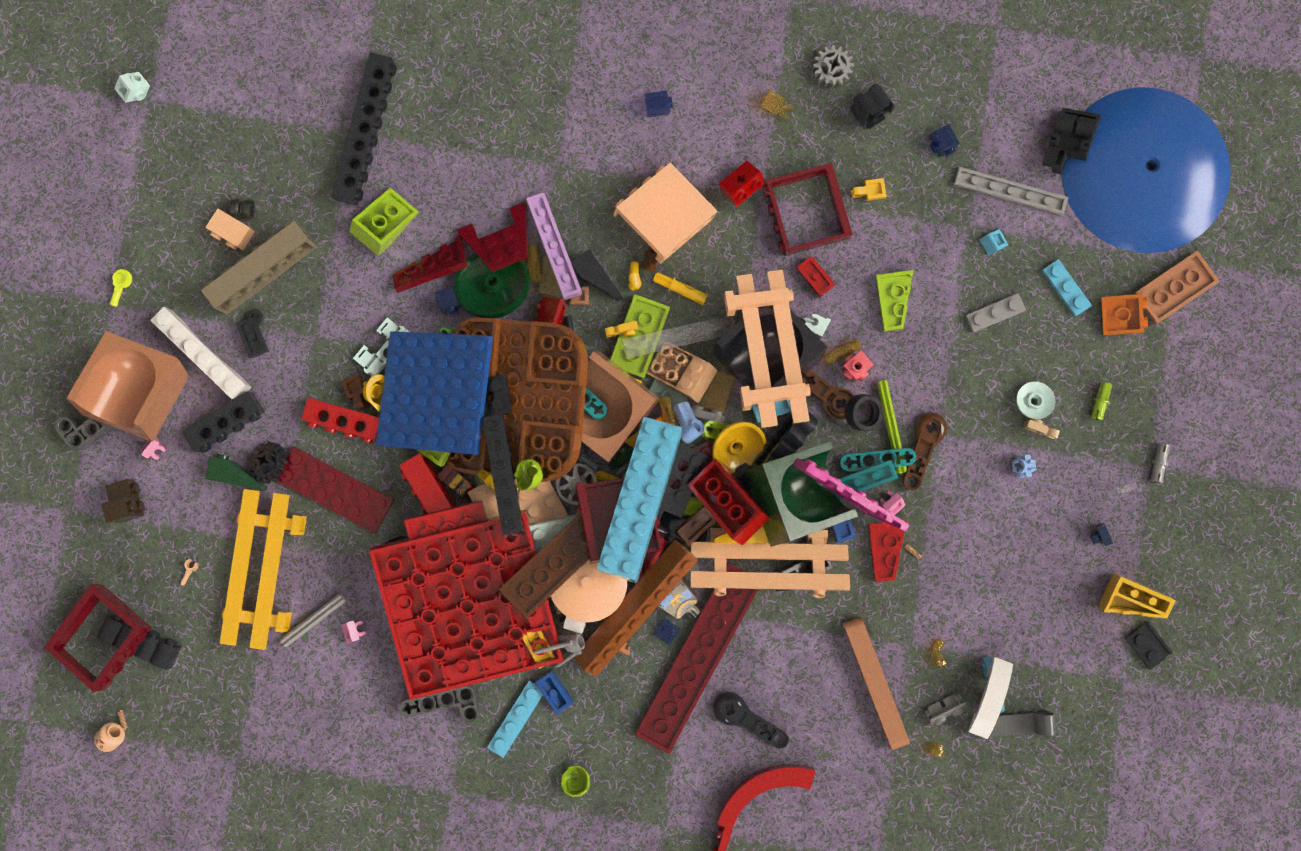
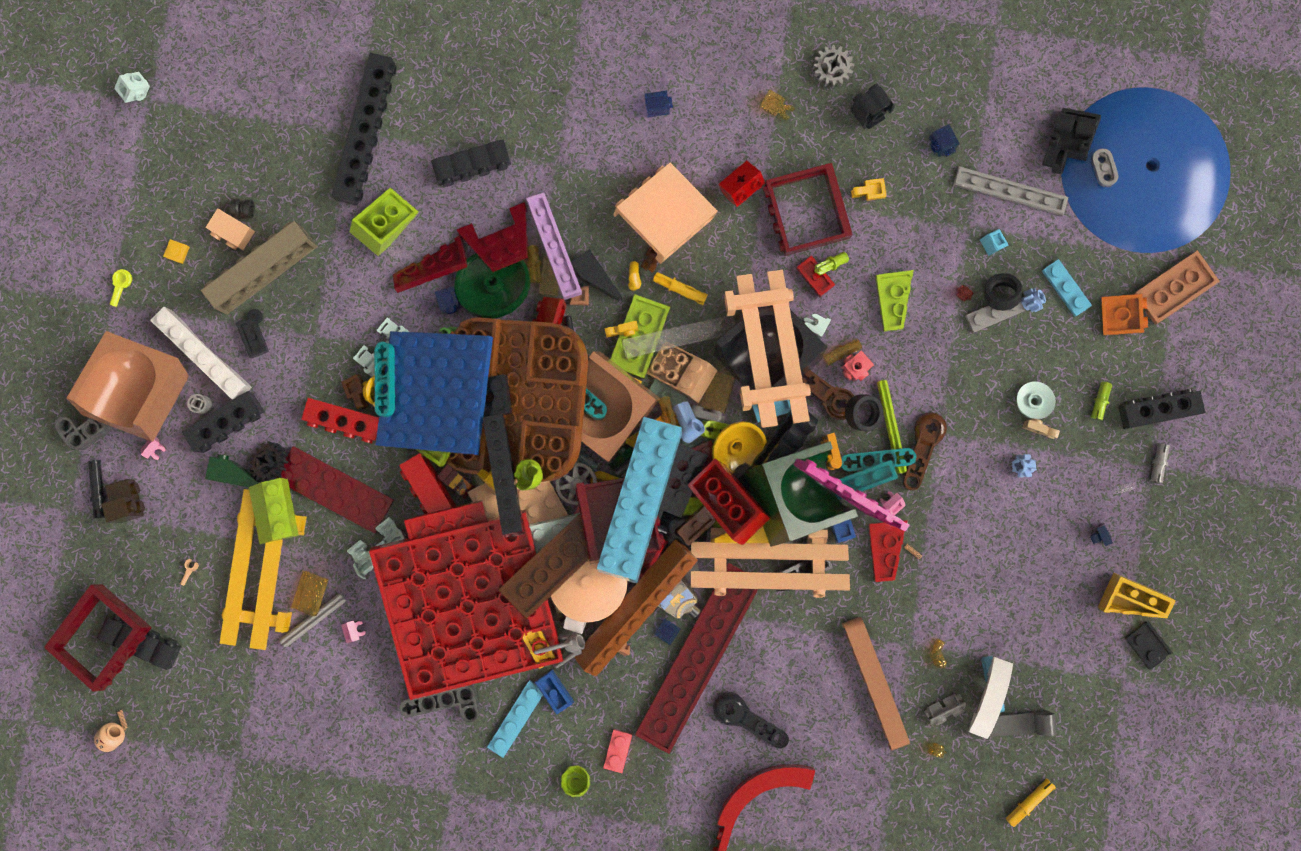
(96, 484): none -> black pin
(176, 251): none -> yellow plate
(204, 404): none -> light grey wheel
(273, 510): none -> lime slope
(309, 593): none -> clear yellow plate
(362, 556): none -> light aqua piece
(388, 378): none -> teal beam
(471, 162): none -> black brick
(617, 751): none -> coral plate
(831, 263): none -> lime axle
(834, 458): none -> light orange plate
(964, 293): none -> clear red plate
(1003, 279): none -> black tyre
(1029, 803): none -> yellow axle
(1033, 300): none -> light blue gear
(1107, 168): none -> light grey plate
(1191, 405): none -> black brick

